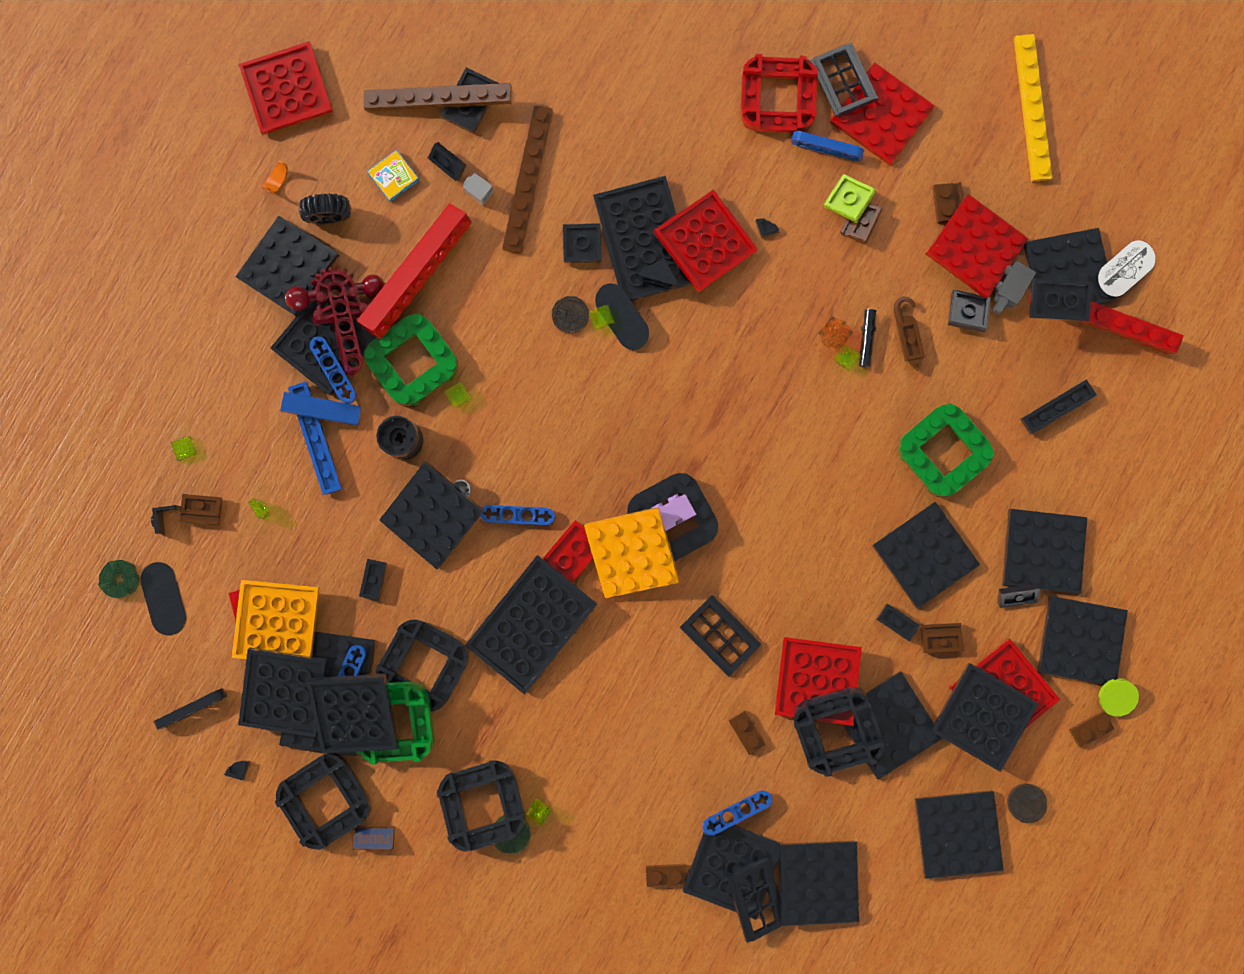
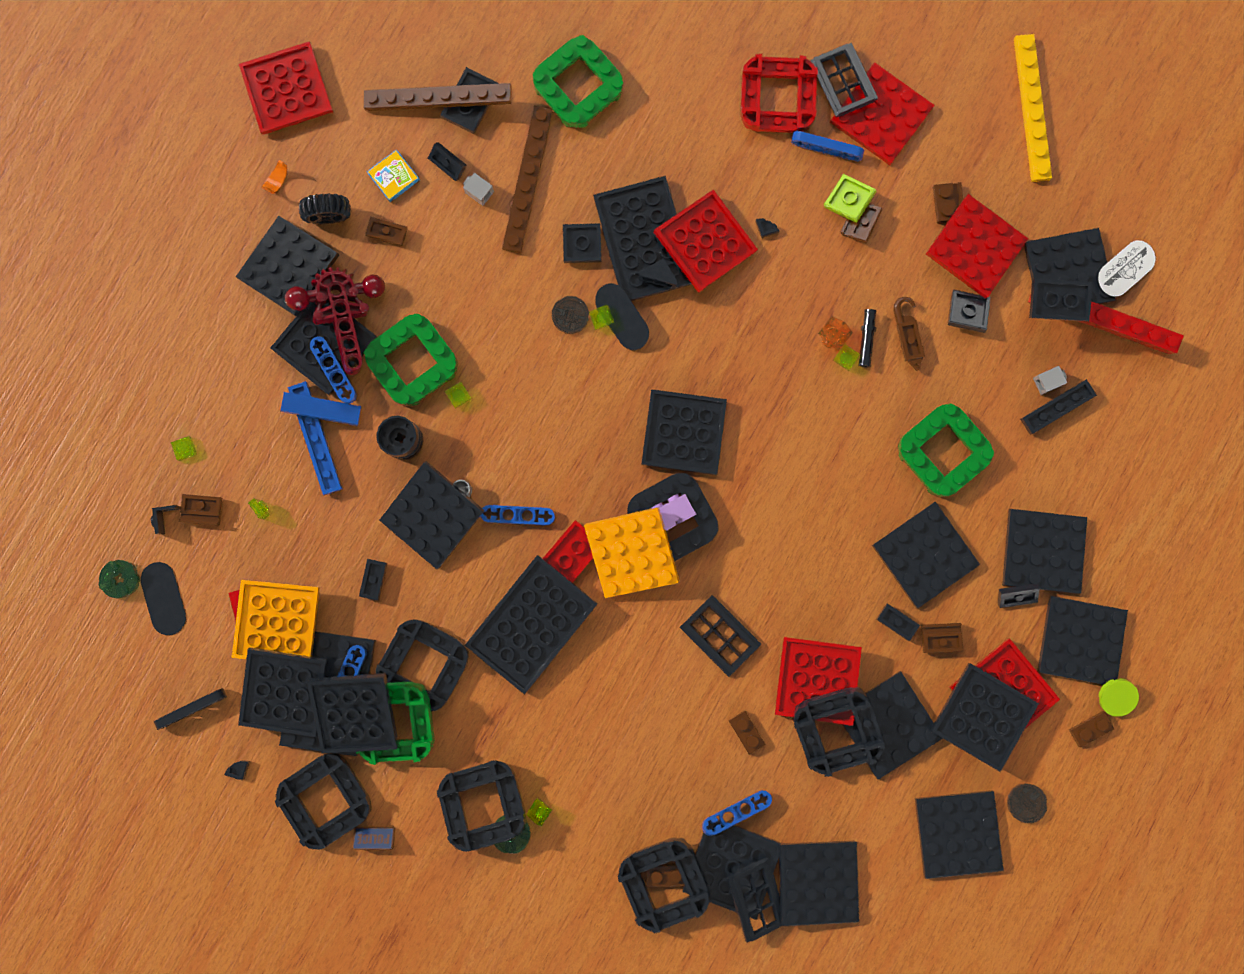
(386, 231): none -> reddish brown plate
(414, 271): brick -> none
(594, 103): none -> green plate
(639, 897): none -> black plate
(684, 432): none -> black plate
(1012, 287): dark grey hinge -> none
(1050, 380): none -> light grey brick

